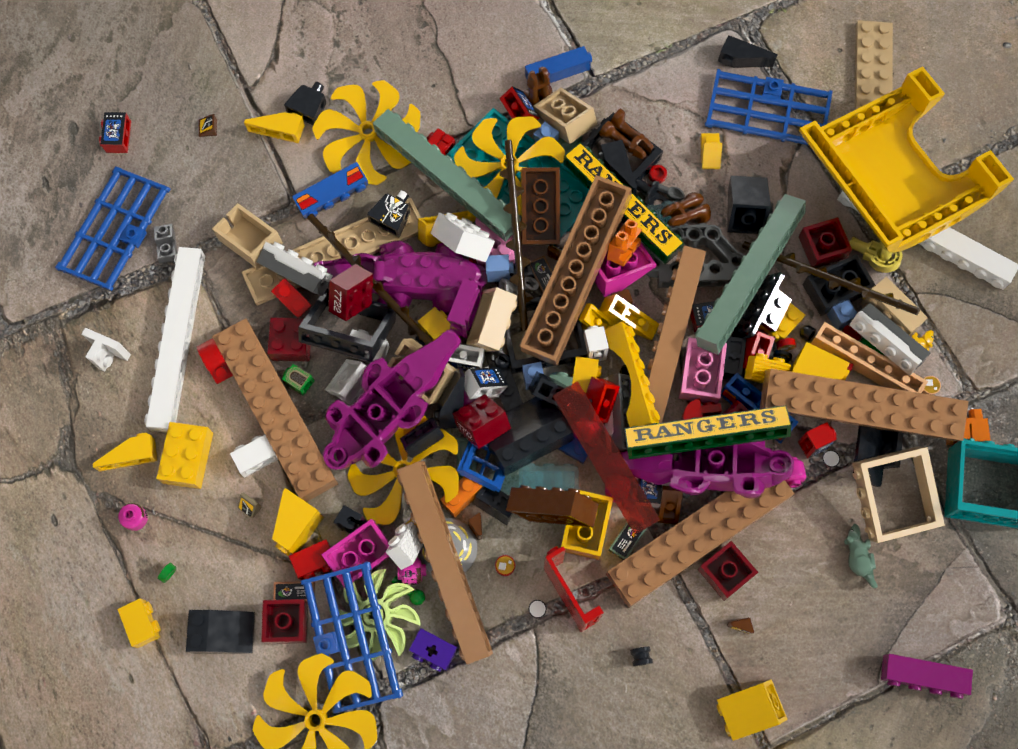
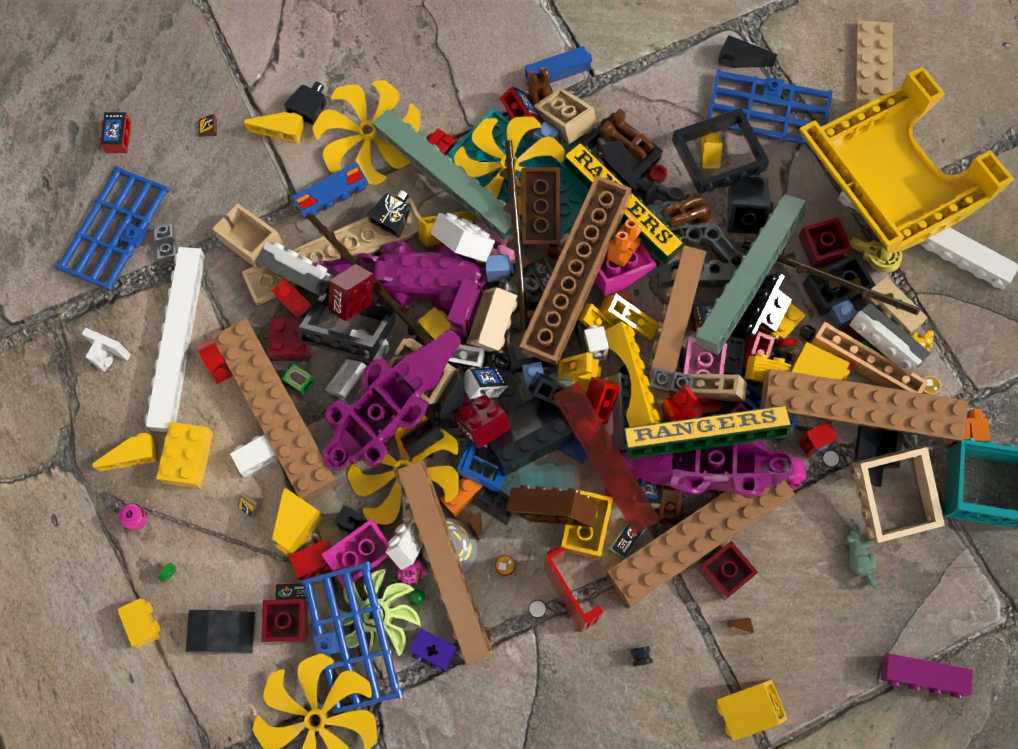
(575, 367): none -> yellow slope
(669, 381): none -> flat silver slope
(679, 405): none -> red brick
(711, 126): none -> black window
(719, 386): none -> tan slope

